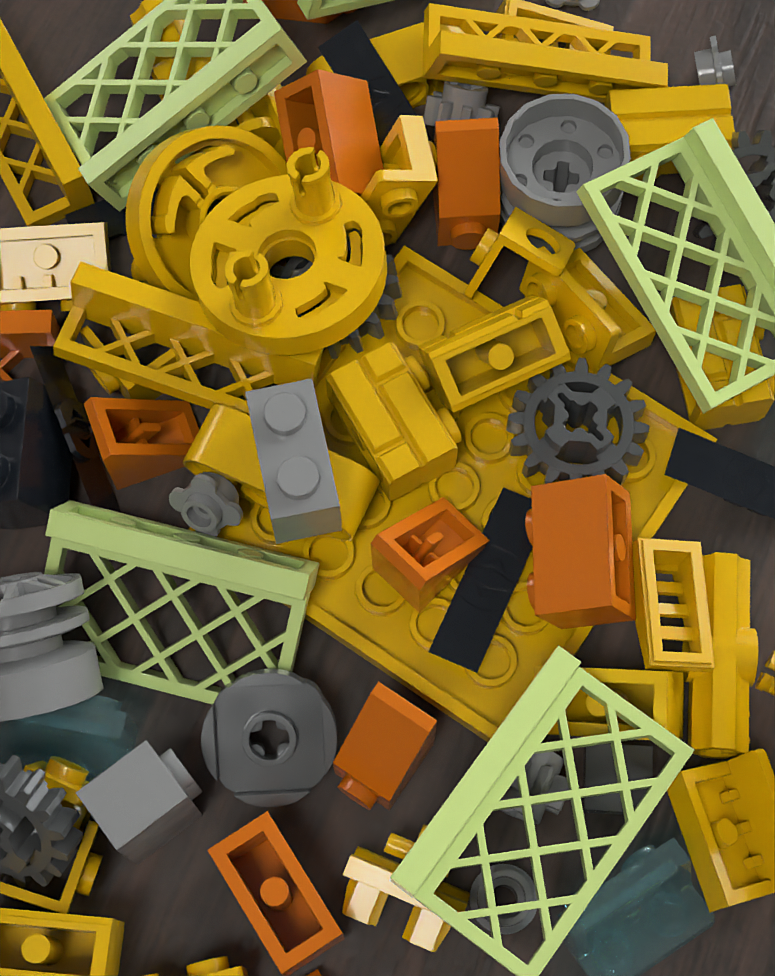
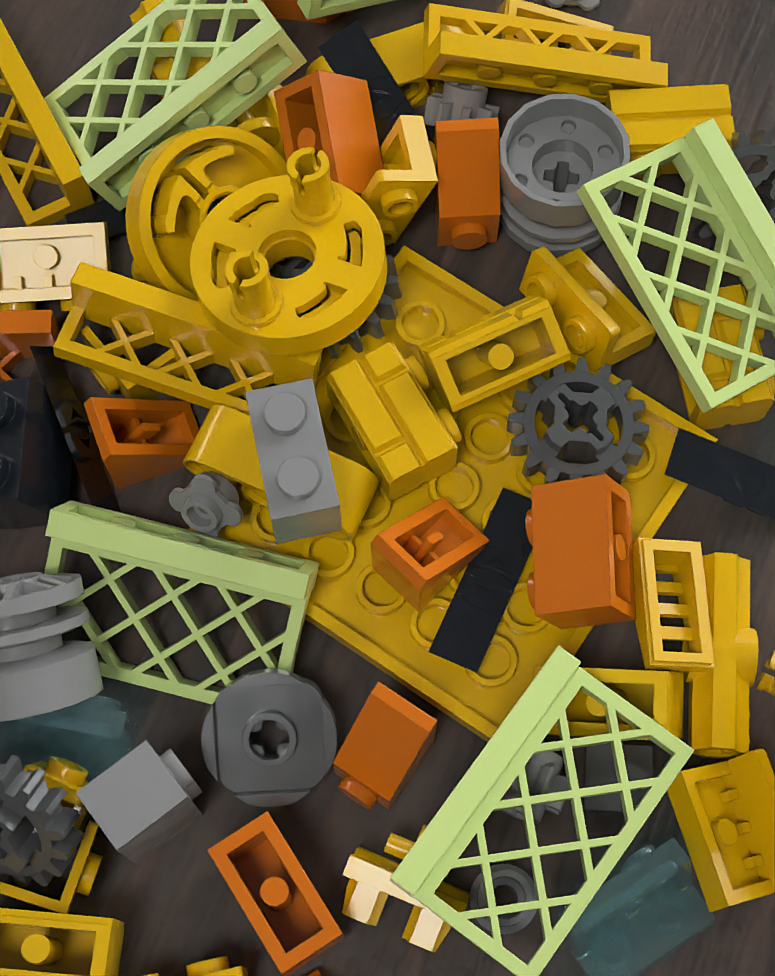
(514, 237): yellow bracket -> none
(715, 66): light grey plate -> none

